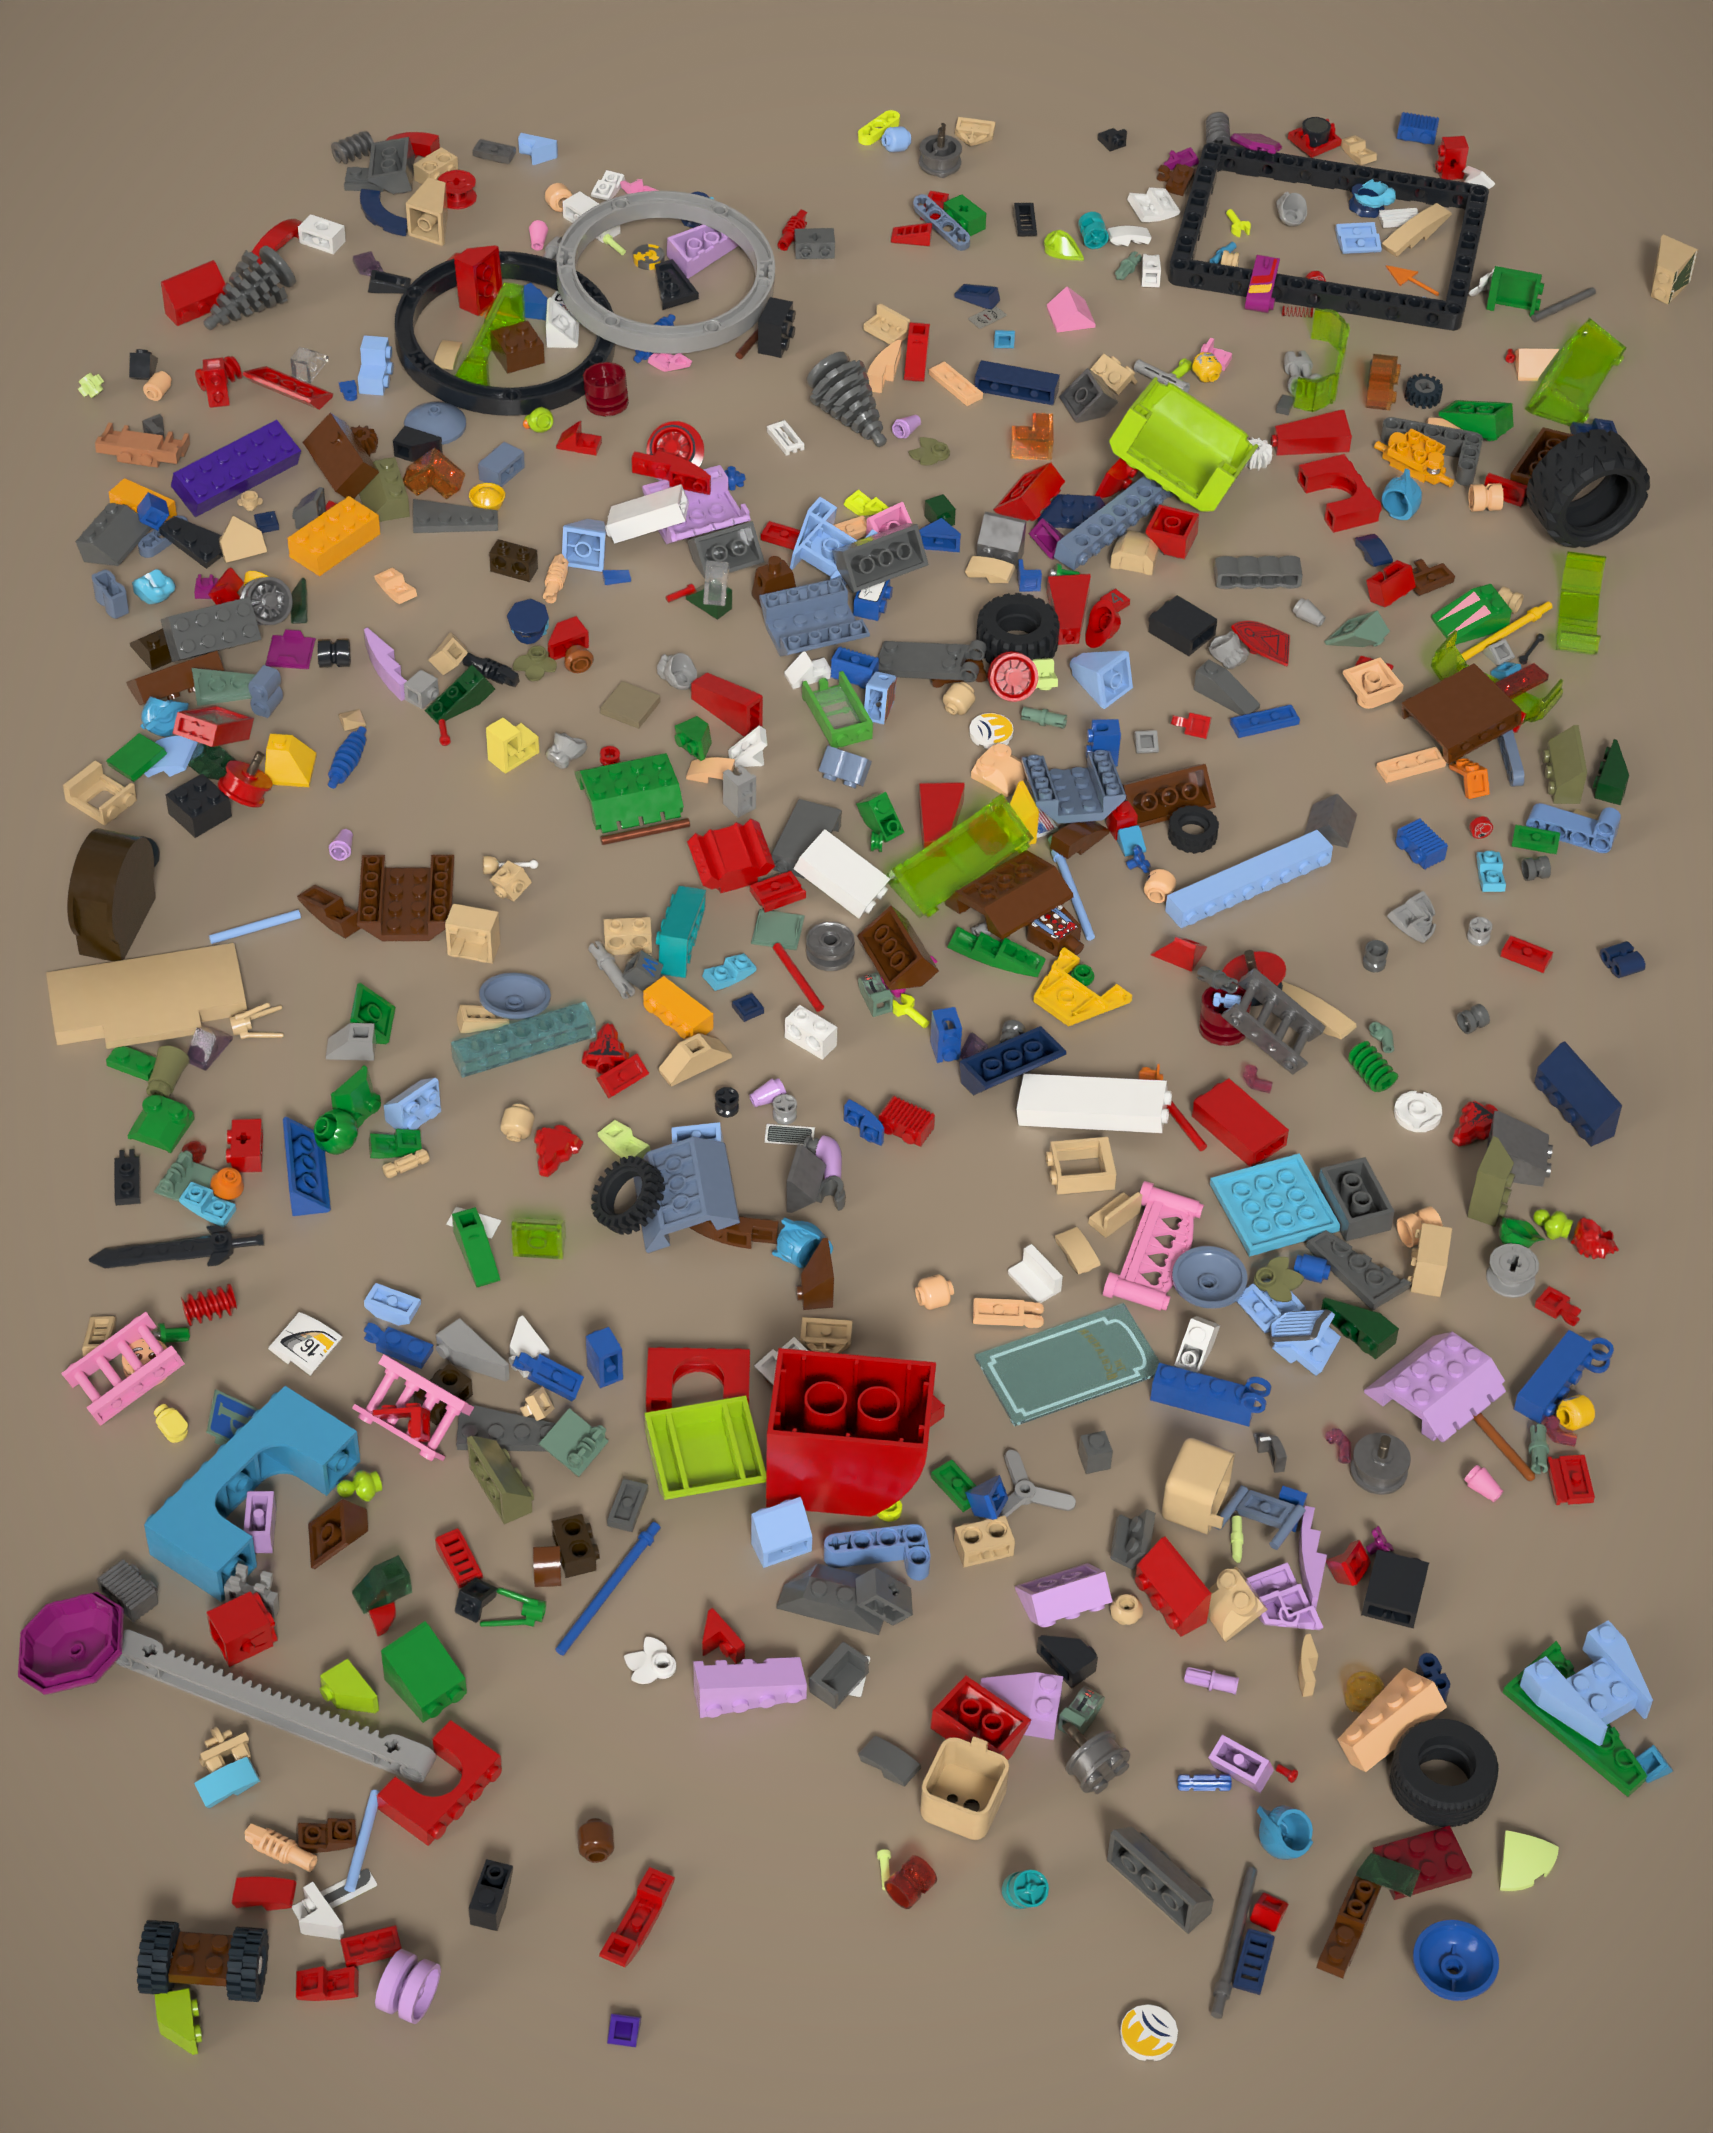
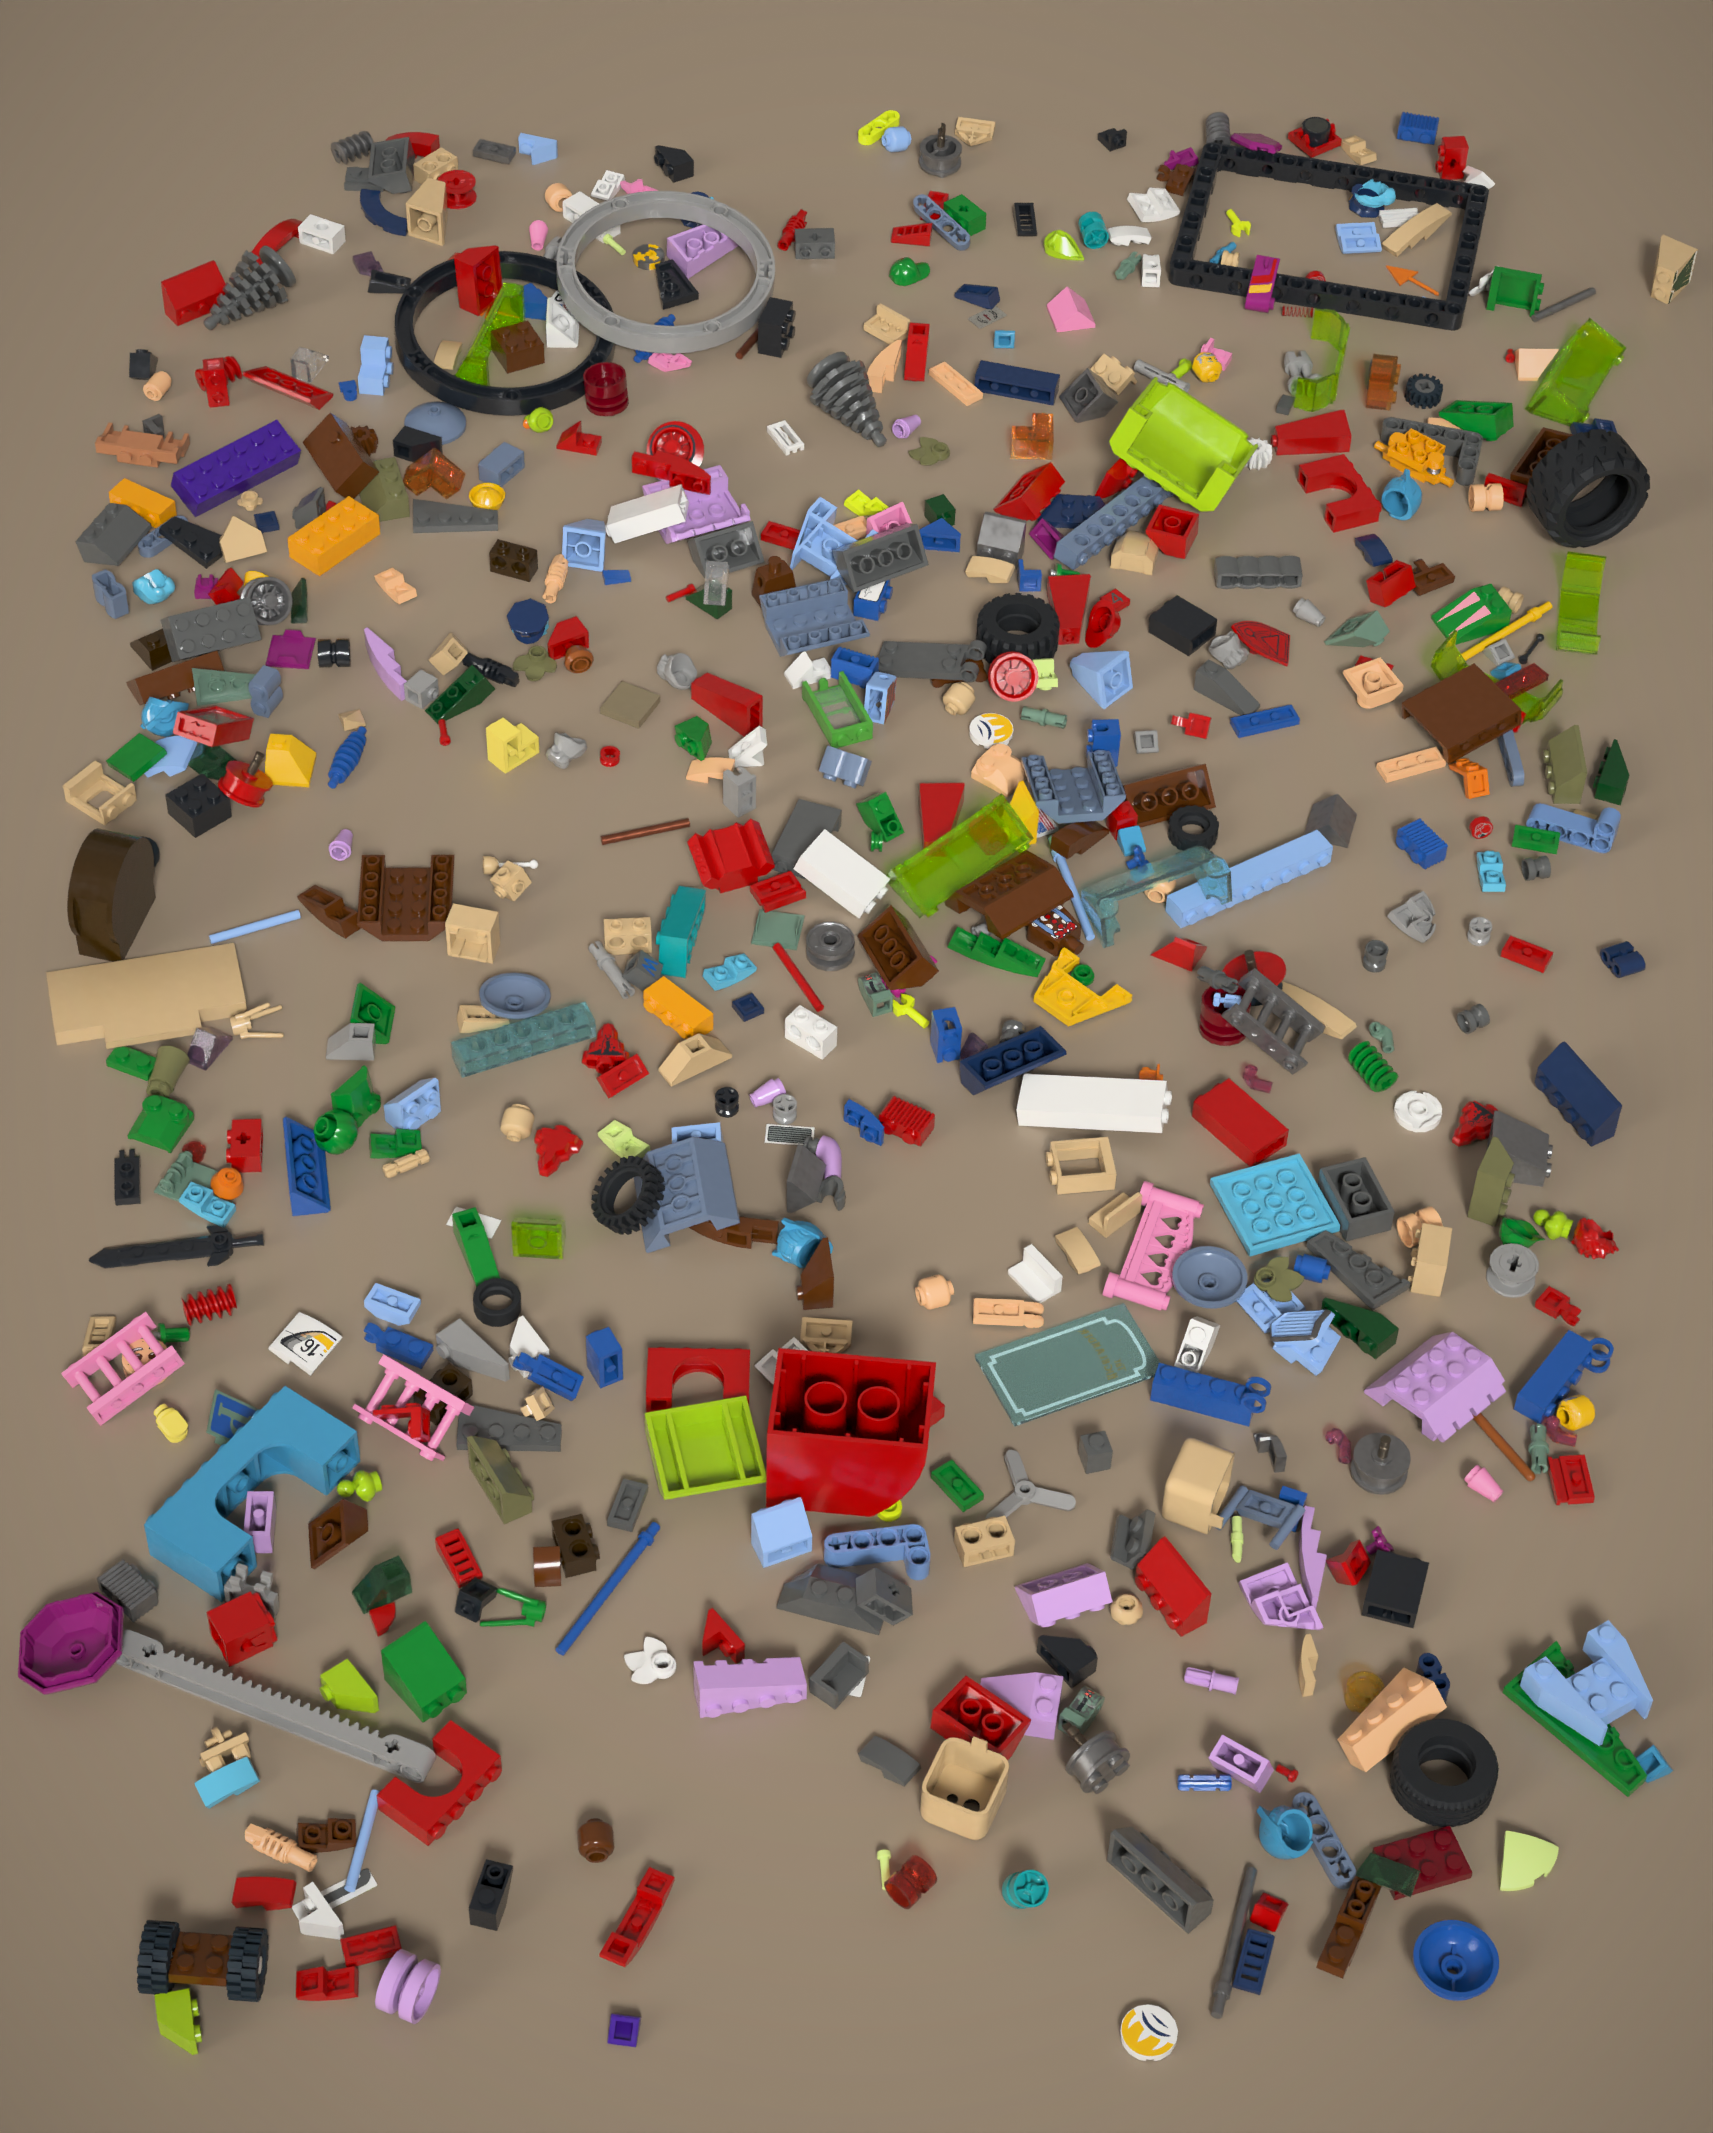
(91, 385): yellowish green gear -> none
(152, 511): blue panel -> none
(492, 1287): none -> black tyre
(574, 1442): sand green hinge -> none
(632, 791): green slope -> none
(674, 163): none -> black slope
(734, 478): blue plant -> none
(907, 272): none -> green piece
(988, 1498): blue slope -> none
(1102, 897): none -> clear light blue windscreen
(1186, 1127): red bar -> none
(1233, 1603): tan slope -> none
(1292, 208): light grey hair -> none
(1326, 1839): none -> sand blue beam

